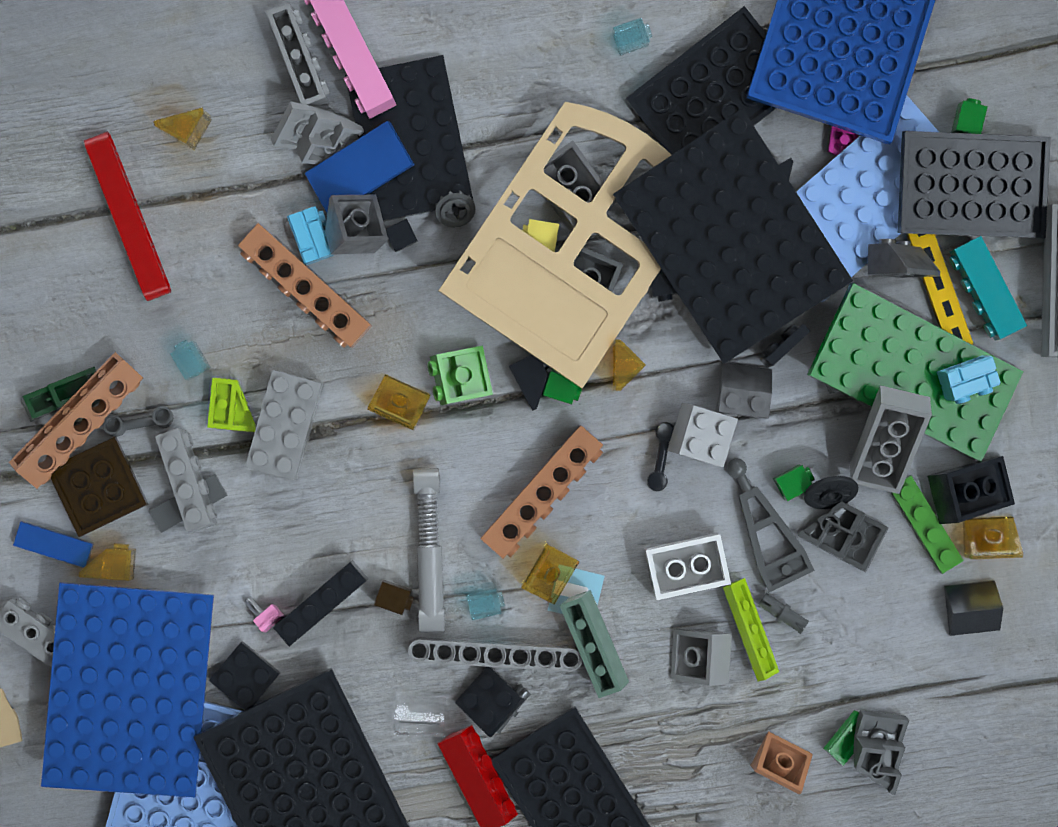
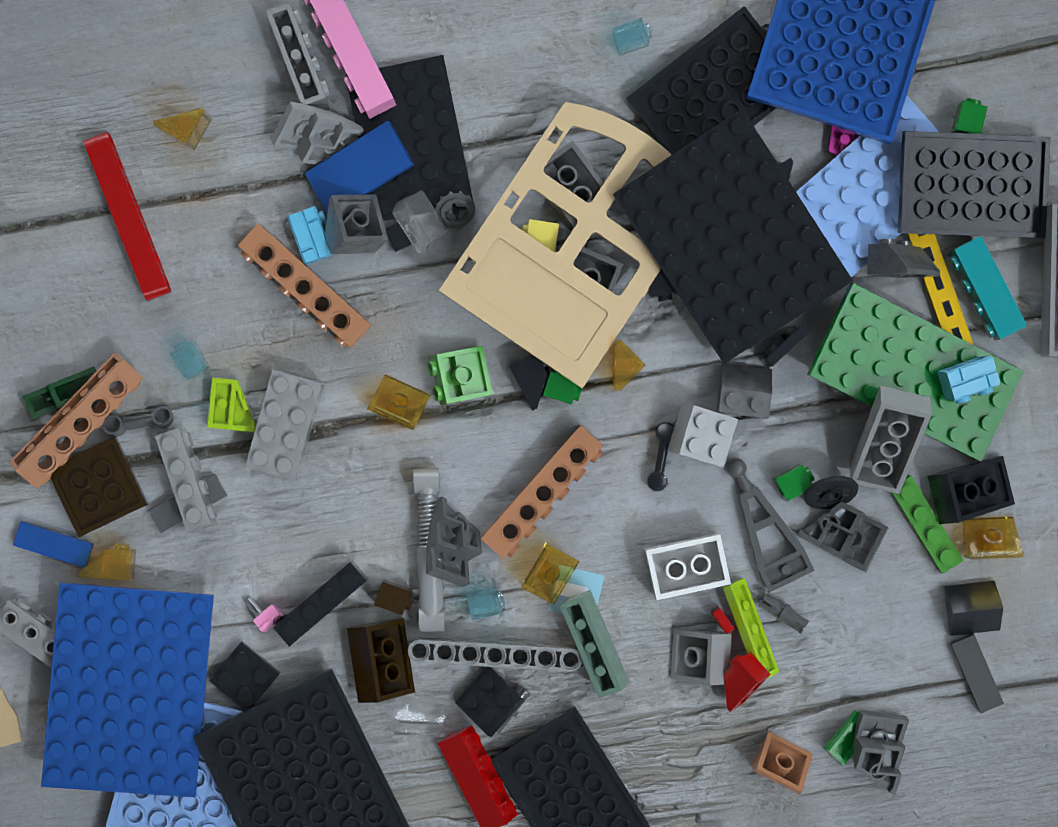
(380, 660): none -> dark brown slope
(419, 220): none -> clear panel
(451, 545): none -> dark grey slope
(722, 620): none -> red tile
(743, 679): none -> red slope
(976, 673): none -> dark grey tile

